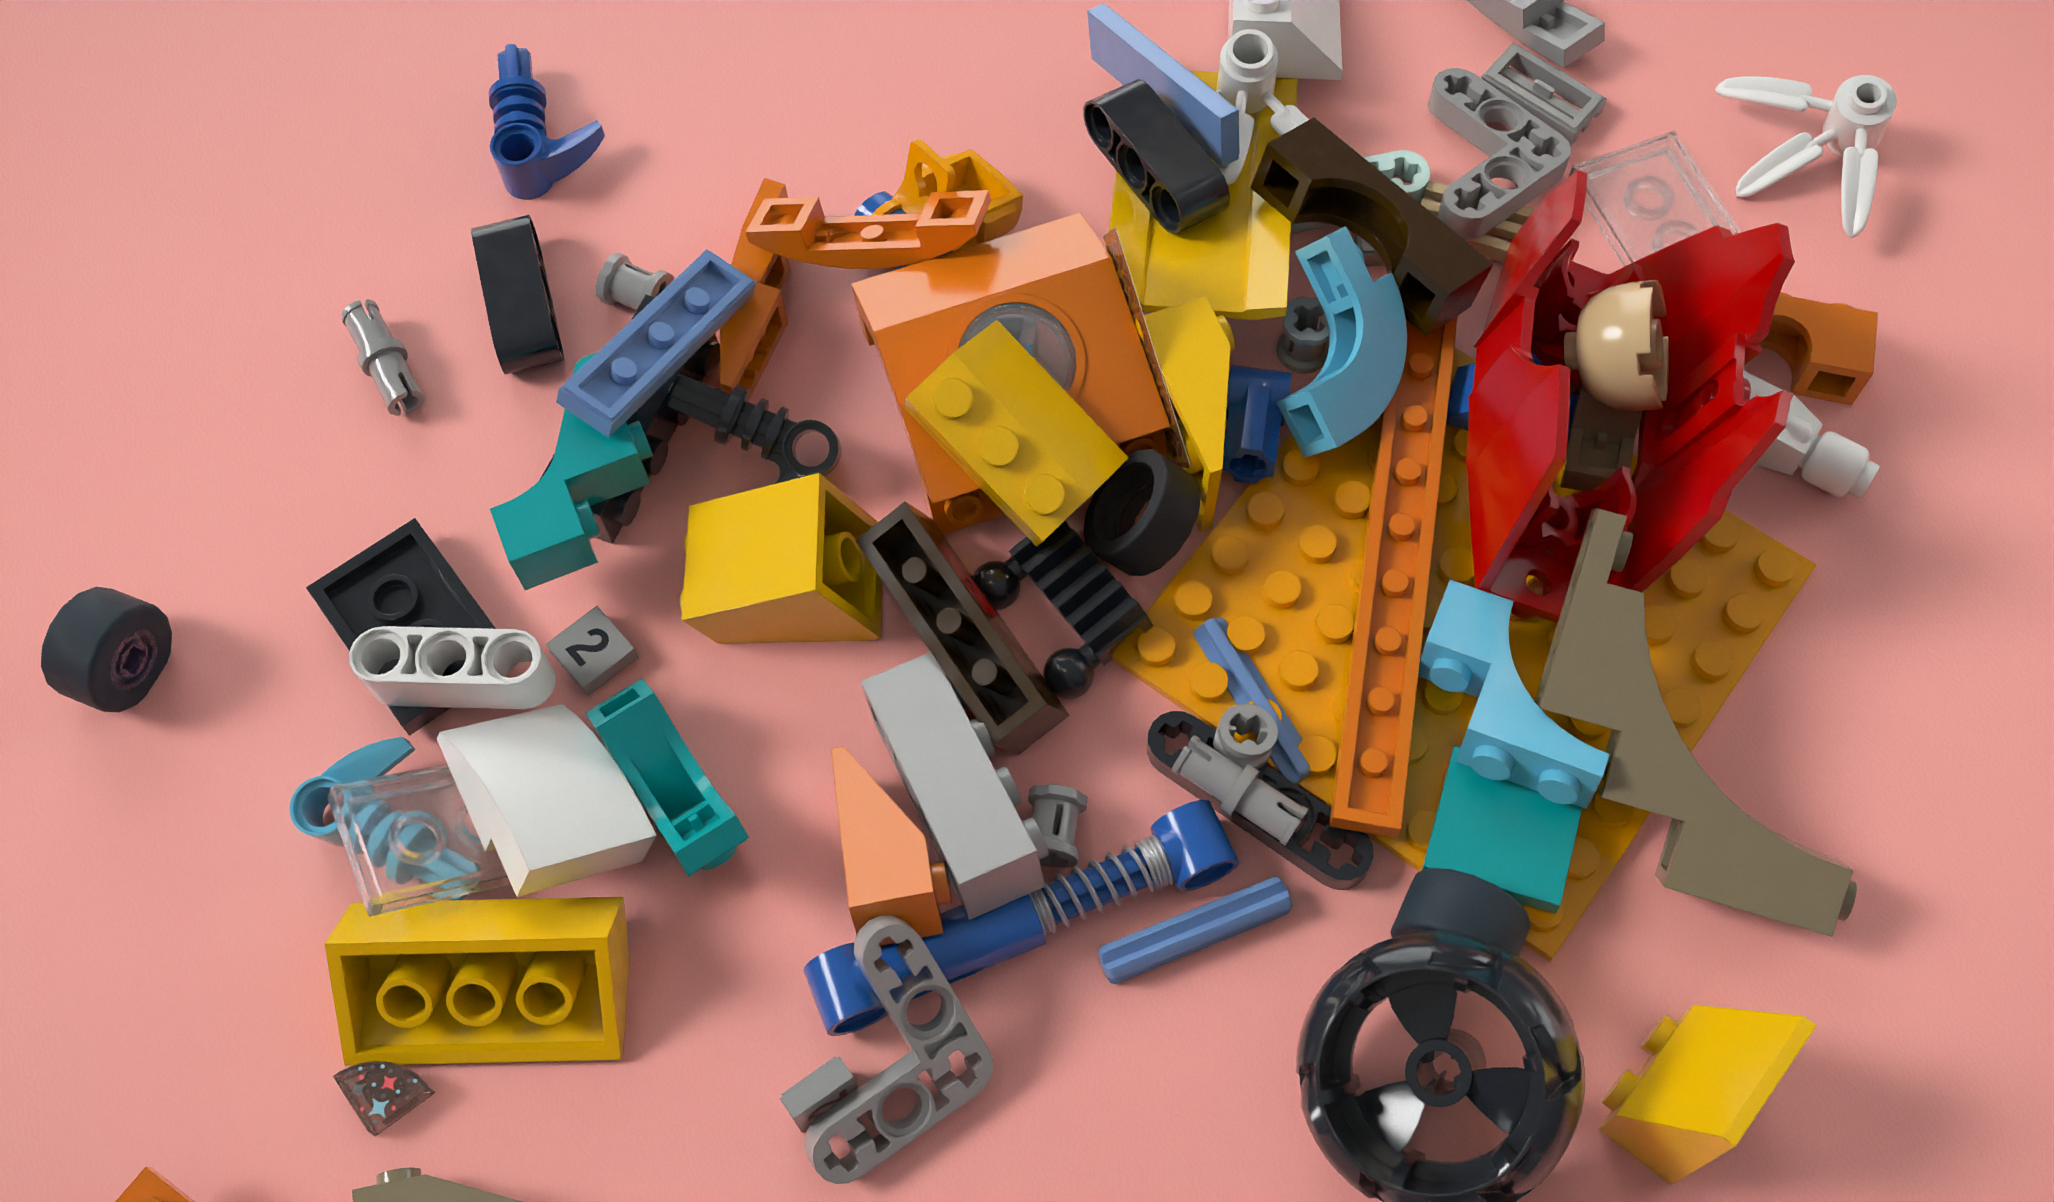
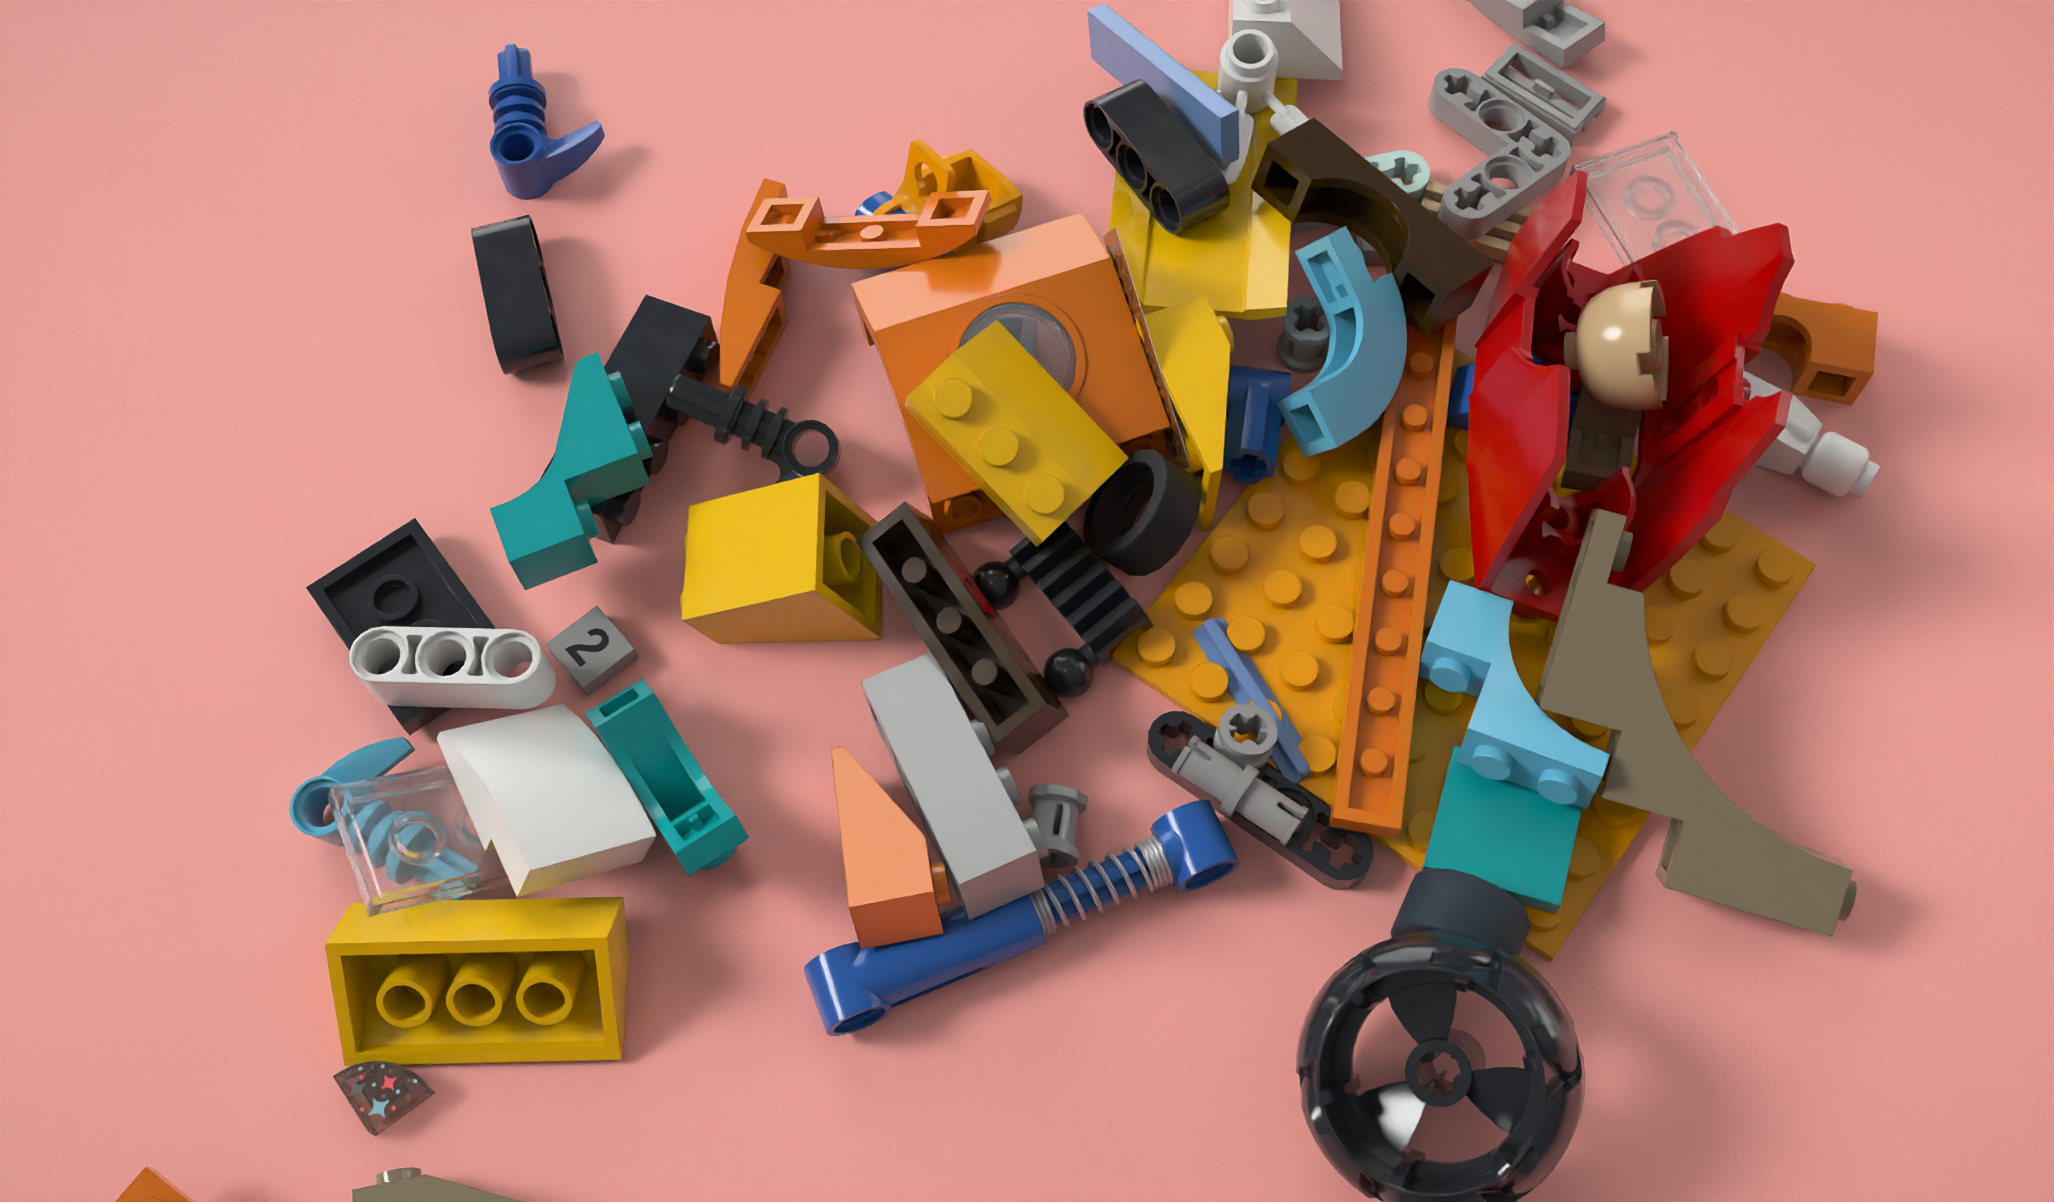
(106, 649): black wheel -> none
(382, 357): light grey pin -> none
(628, 283): light grey bush -> none
(655, 343): medium blue tile -> none
(818, 1092): light grey tile -> none
(929, 1048): light grey beam -> none
(1194, 930): medium blue axle -> none
(1701, 1085): yellow slope -> none
(1850, 130): white plant -> none

